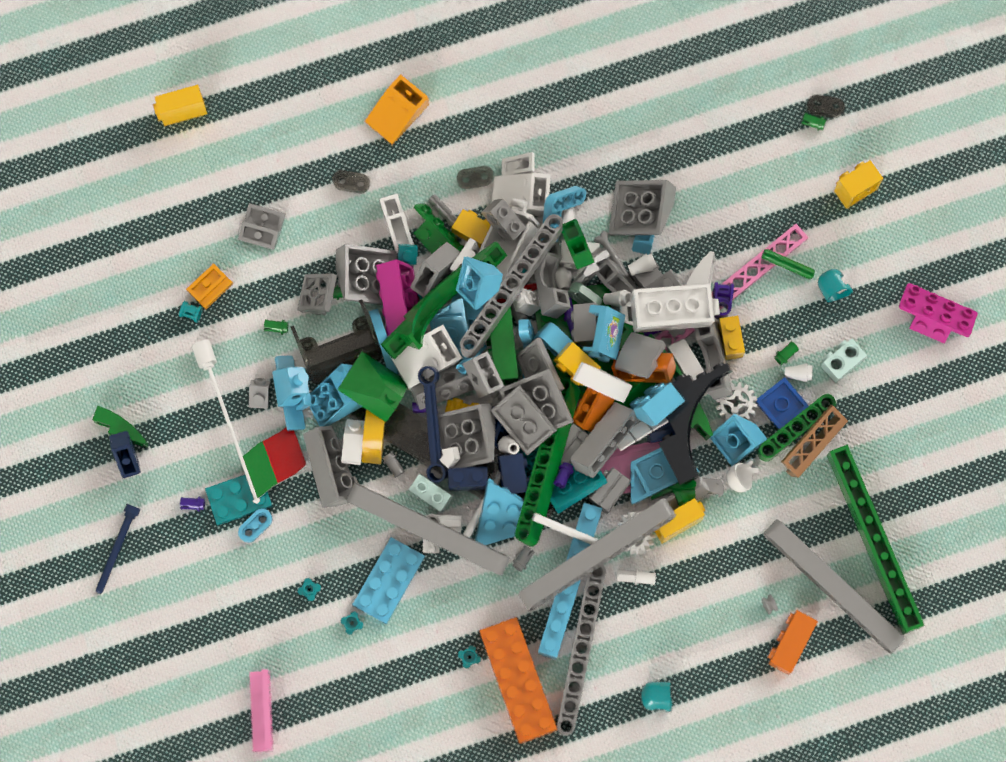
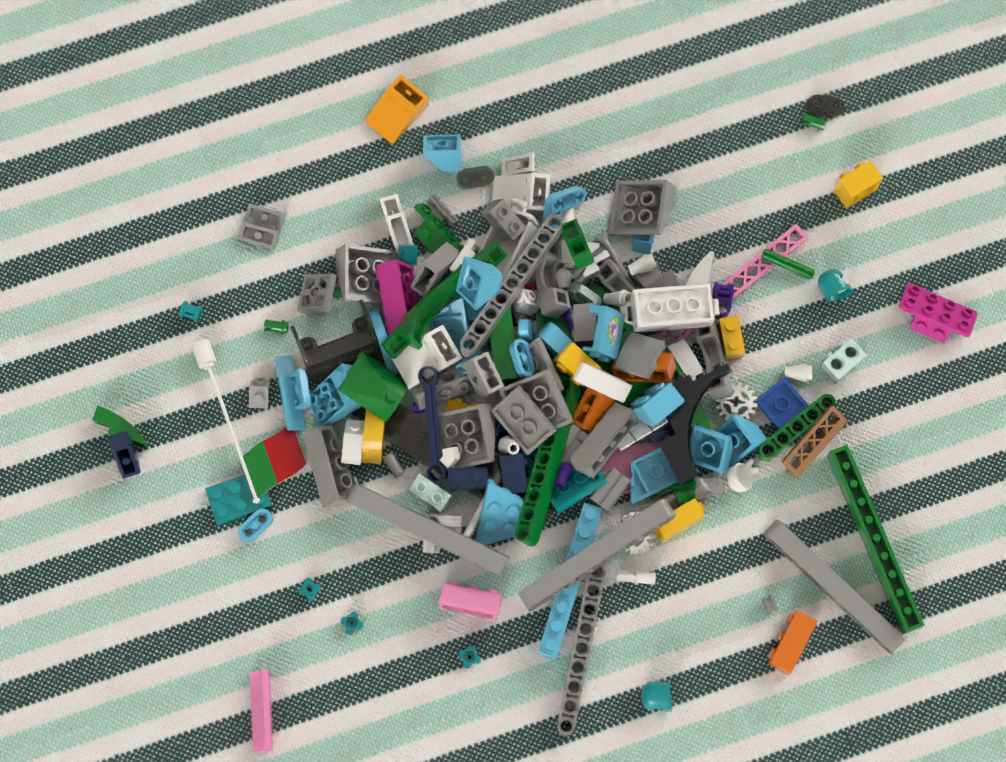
(130, 514): dark blue piece -> none
(179, 105): yellow brick -> none
(192, 503): dark purple pin -> none
(209, 286): light orange plate -> none
(290, 385): medium azure torso -> none
(352, 180): clear smoke plate -> none
(388, 580): medium azure plate -> none
(443, 151): none -> medium azure slope
(469, 226): yellow brick -> none
(470, 600): none -> bright pink slope
(518, 680): orange brick -> none
(522, 358): none -> medium azure plate
(523, 558): light grey pin -> none
(564, 529): white bar -> none
(711, 449): none -> medium azure slope
(788, 351): green pin -> none

